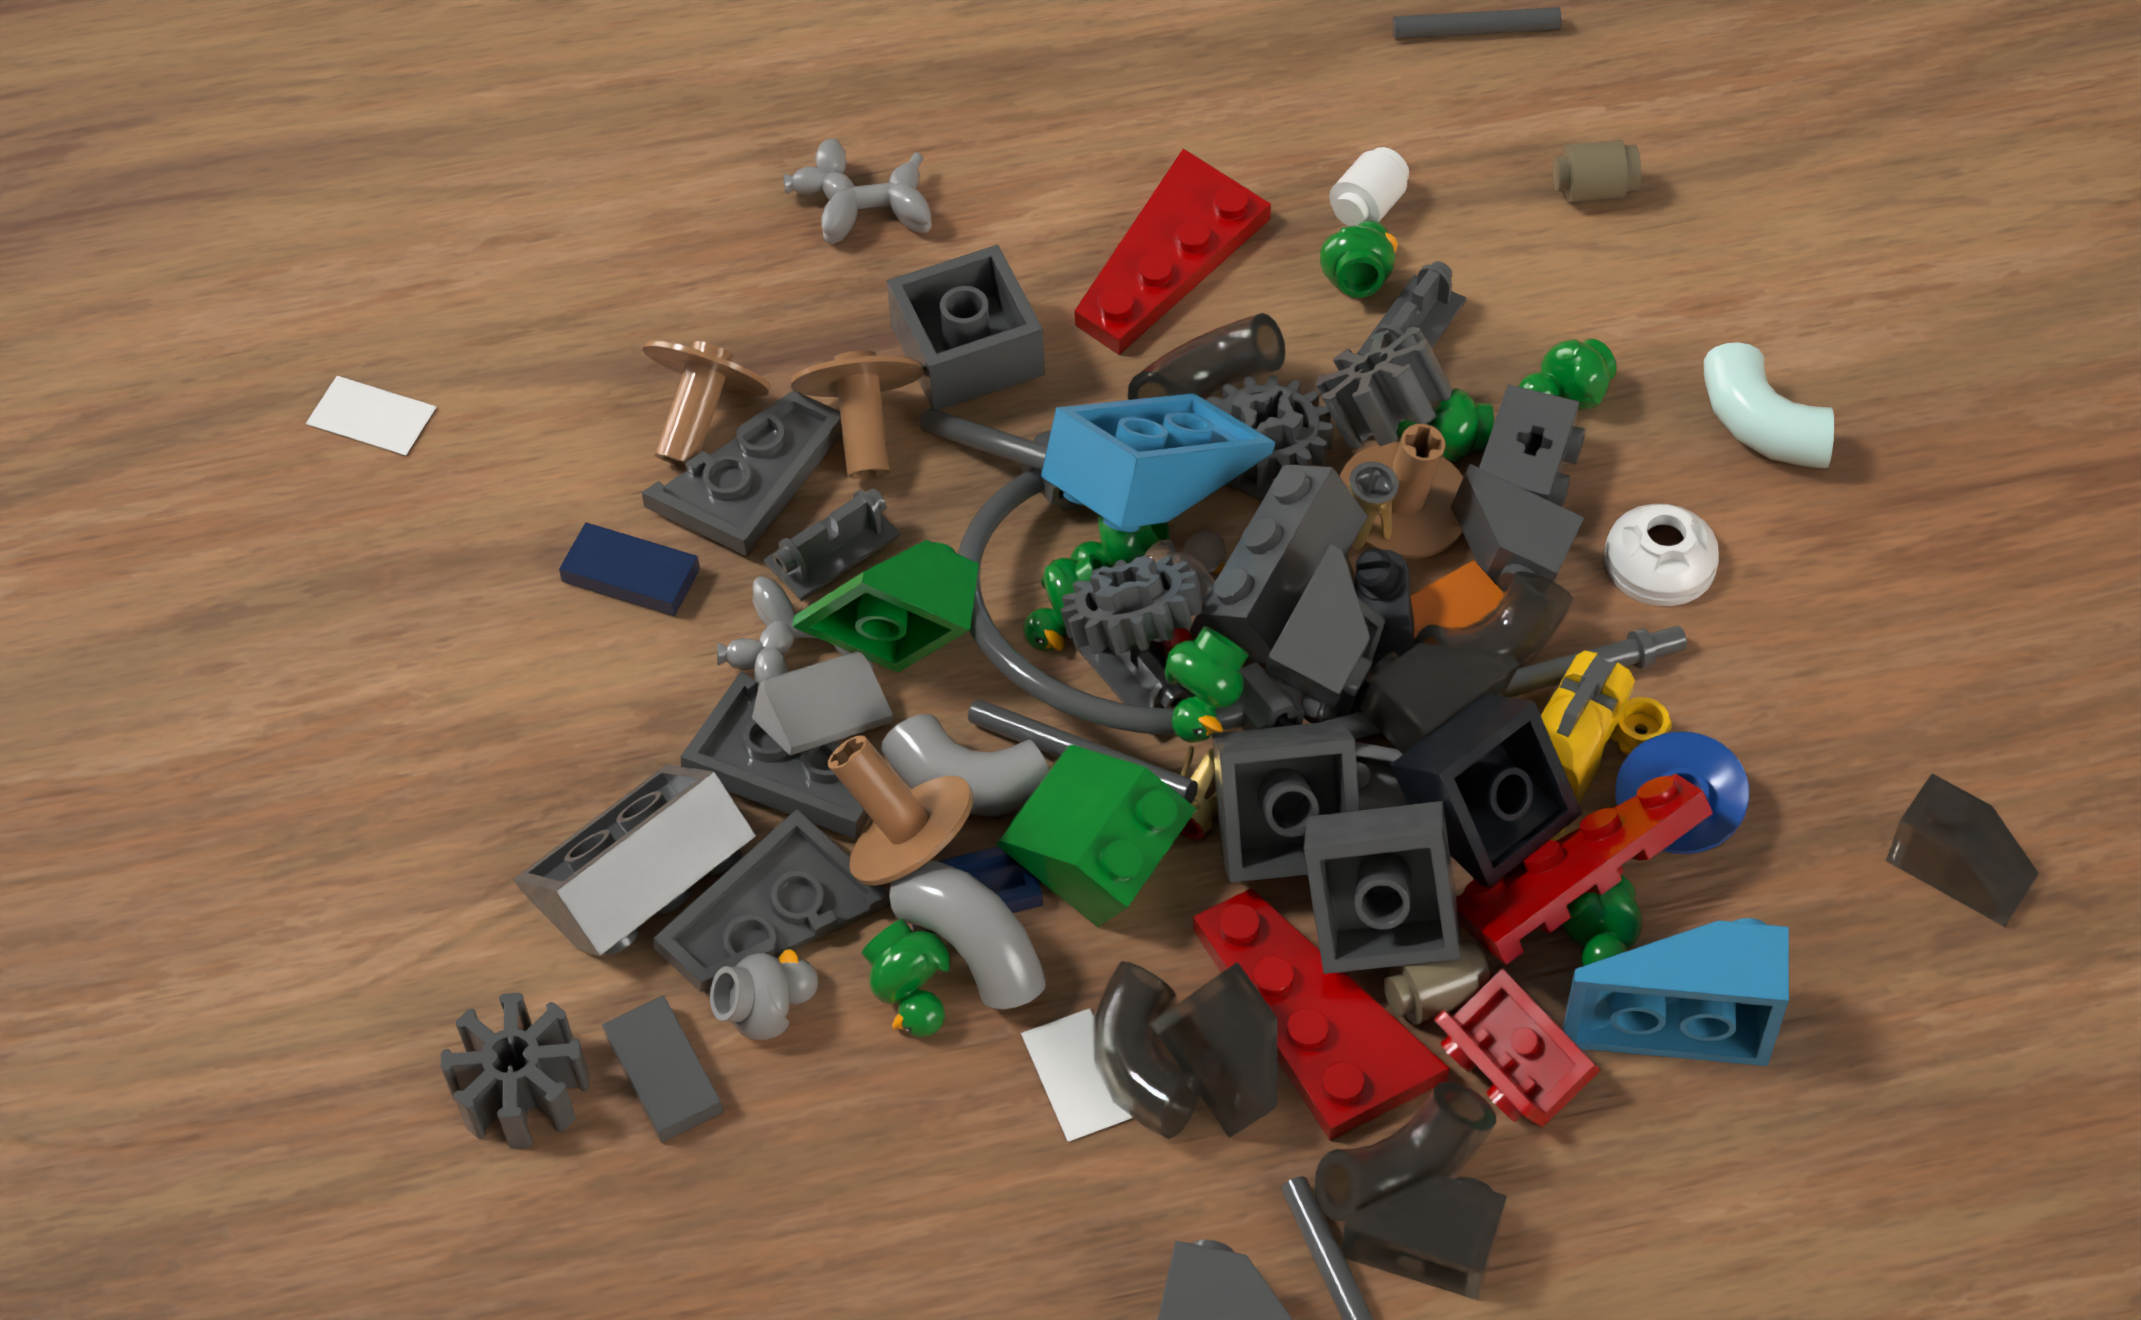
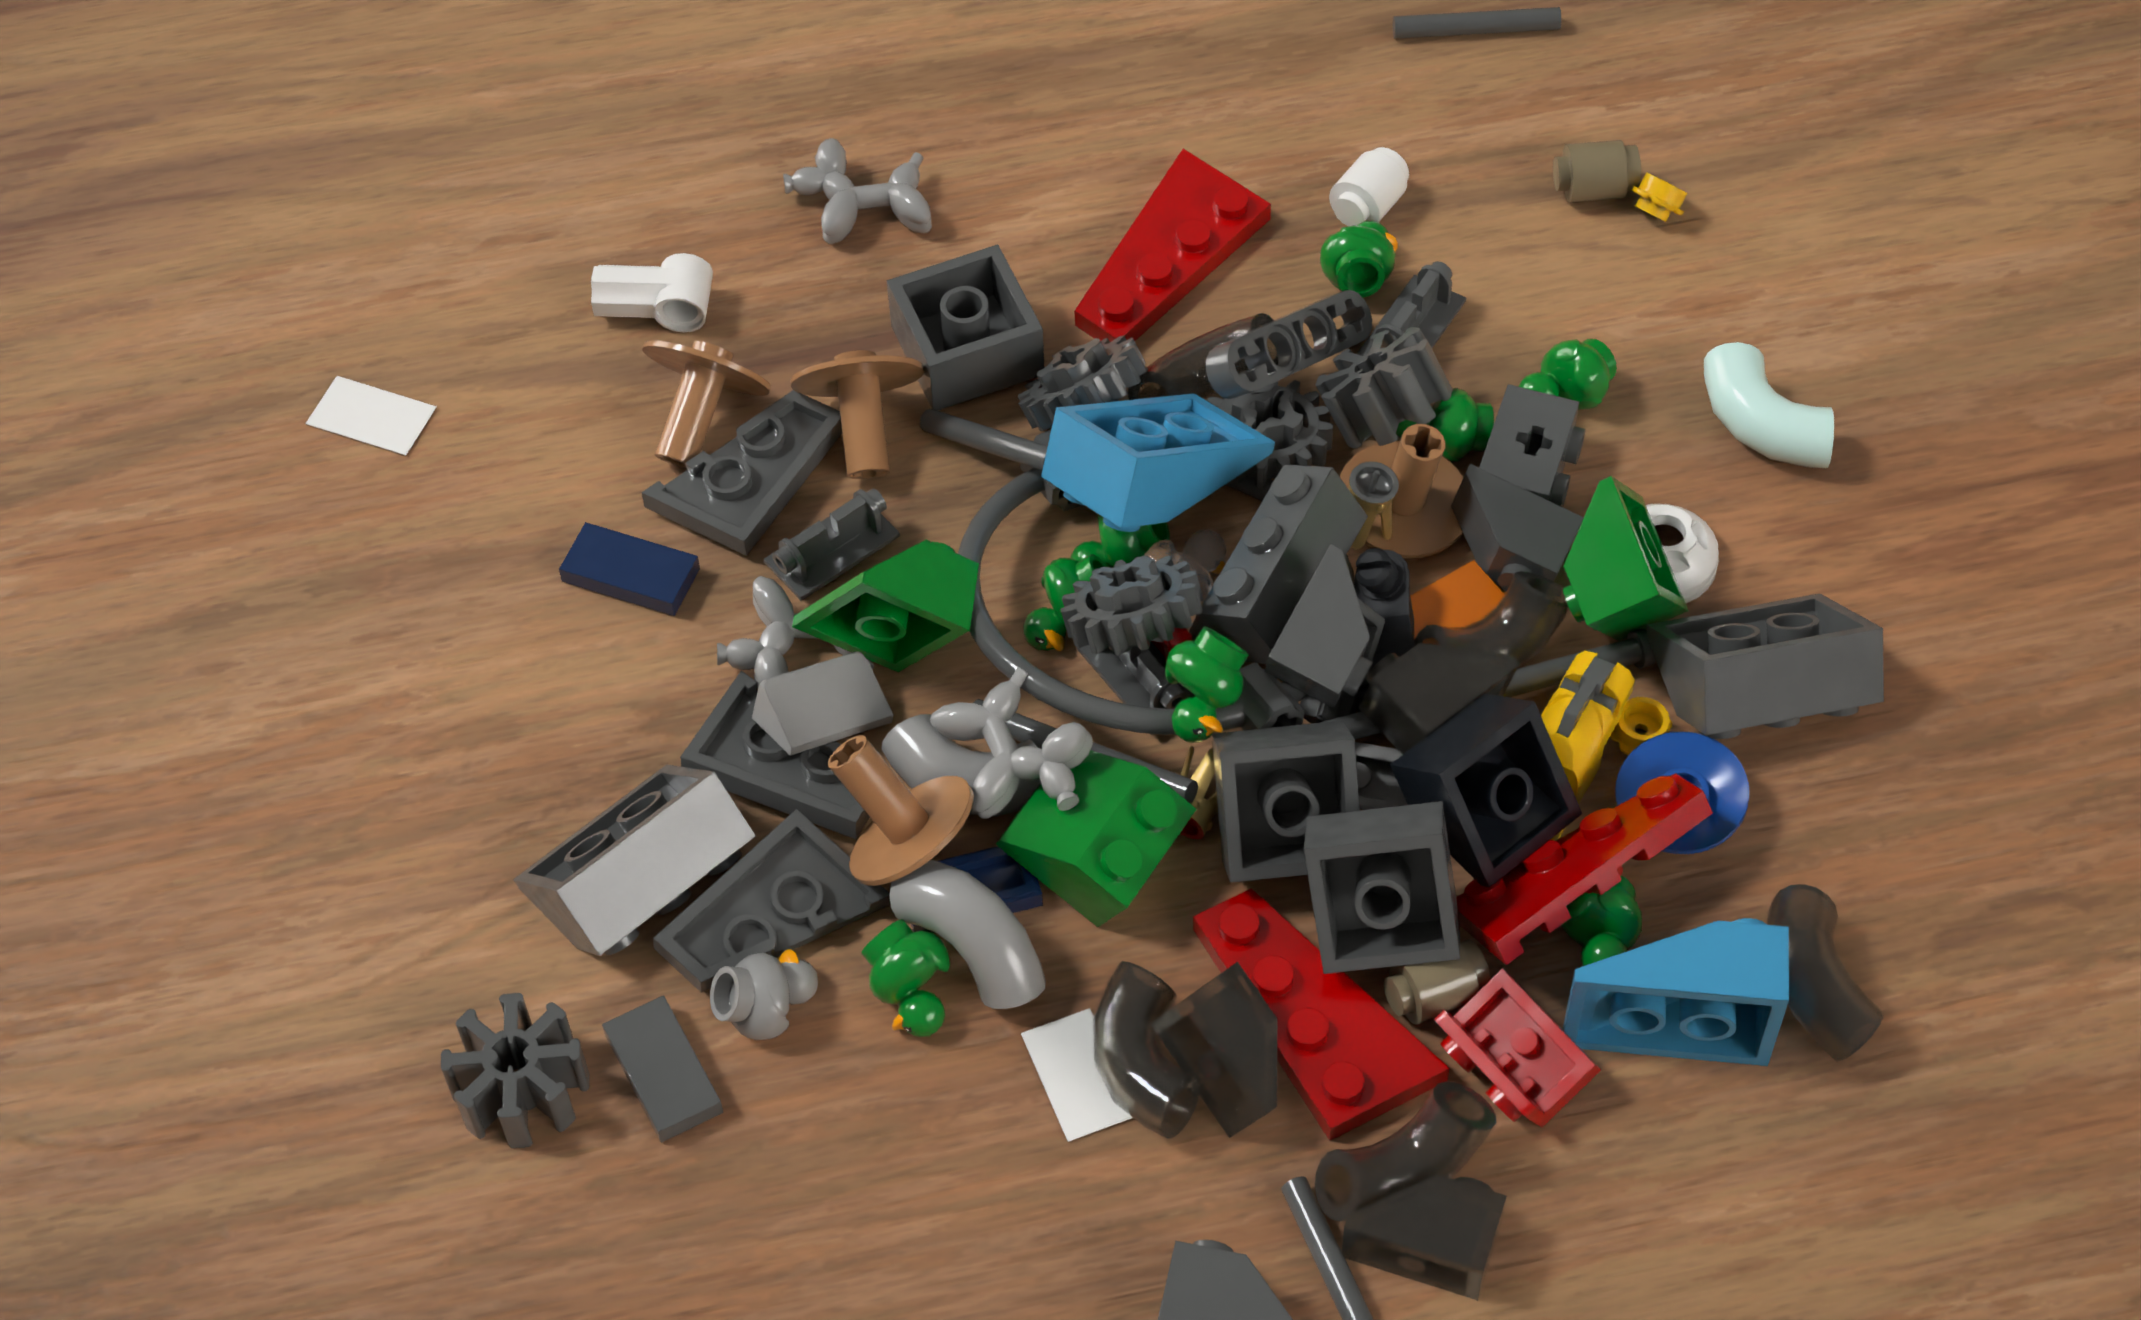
(671, 293): none -> white piece
(1001, 776): none -> light grey piece
(1082, 376): none -> dark grey gear
(1290, 344): none -> dark grey beam
(1620, 566): none -> green slope
(1659, 197): none -> yellow plate
(1769, 664): none -> dark grey slope
(1819, 986): none -> clear smoke cylinder
(1962, 850): clear smoke slope -> none

